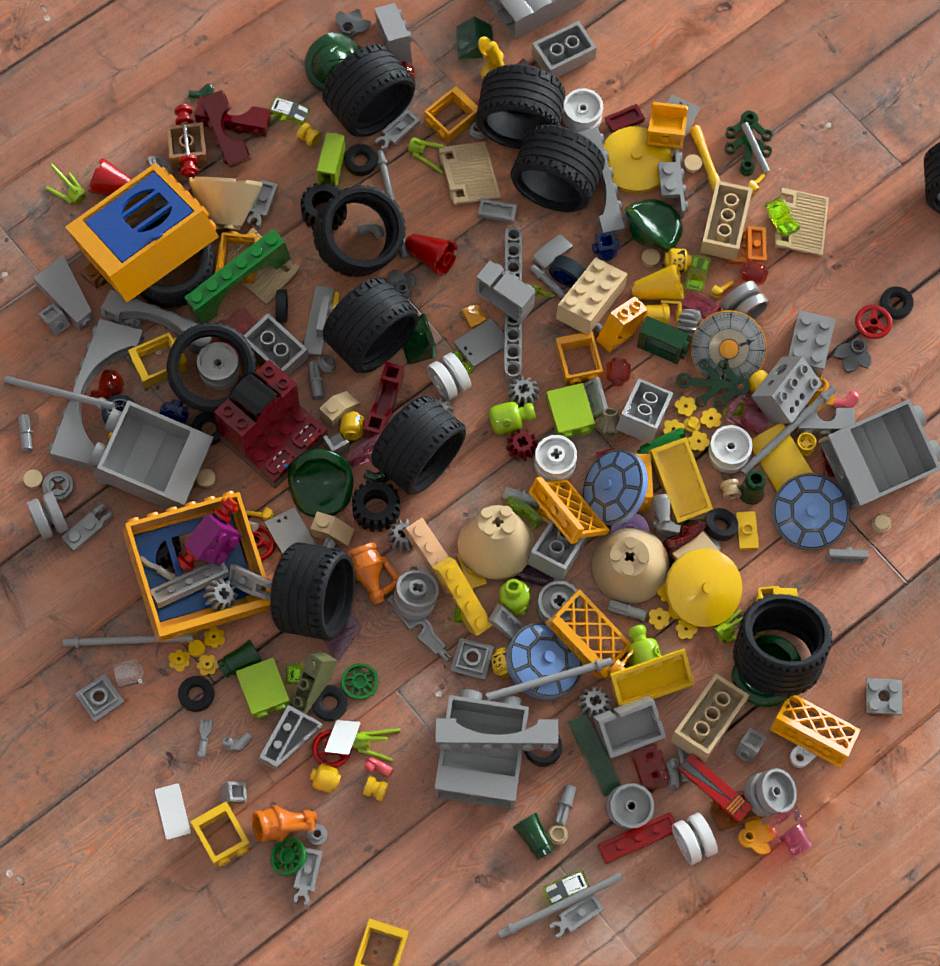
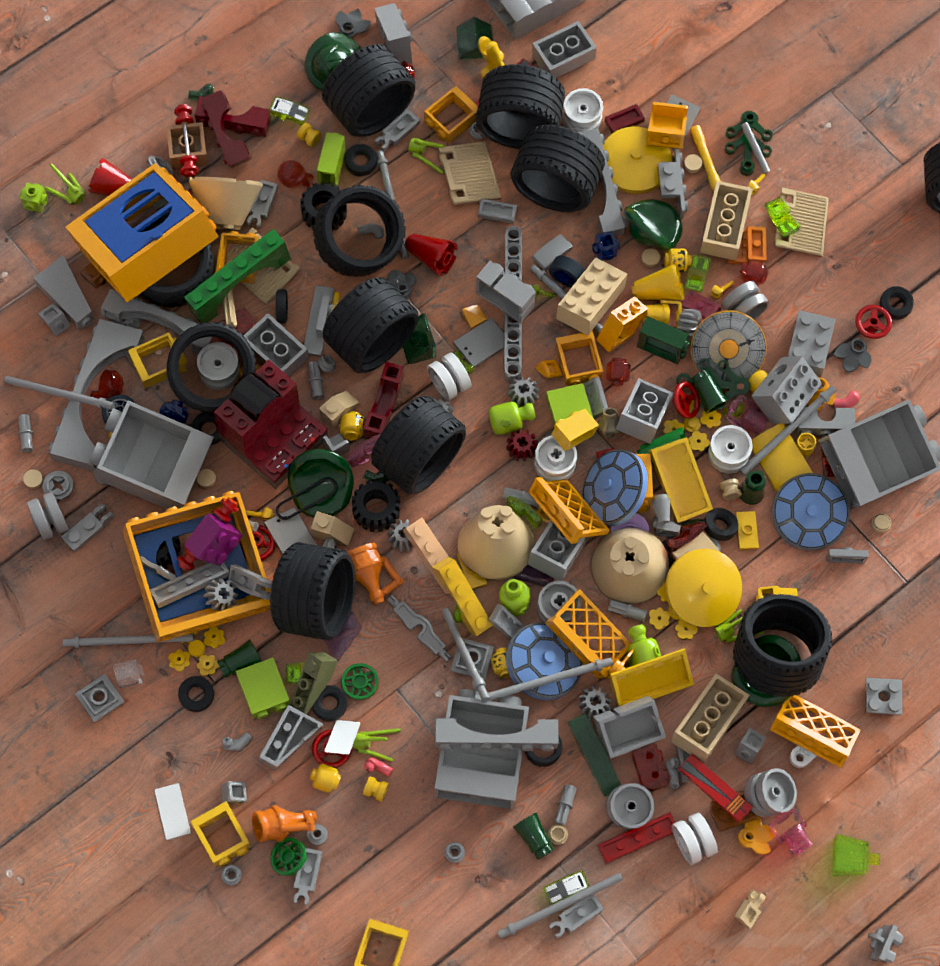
(34, 197): none -> lime brick
(205, 731): light grey piece -> none
(229, 310): none -> tan axle
(231, 868): none -> light grey plate
(293, 174): none -> clear red piece
(301, 492): none -> black piece
(415, 595): light grey wheel -> none
(454, 846): none -> light grey plate
(478, 682): none -> light grey bar
(549, 368): none -> light orange slope
(574, 429): none -> yellow piece
(682, 401): none -> red piece
(709, 392): none -> dark green plant
(749, 911): none -> tan plate
(852, 856): none -> clear neon green torso
(882, 941): none -> light grey hips

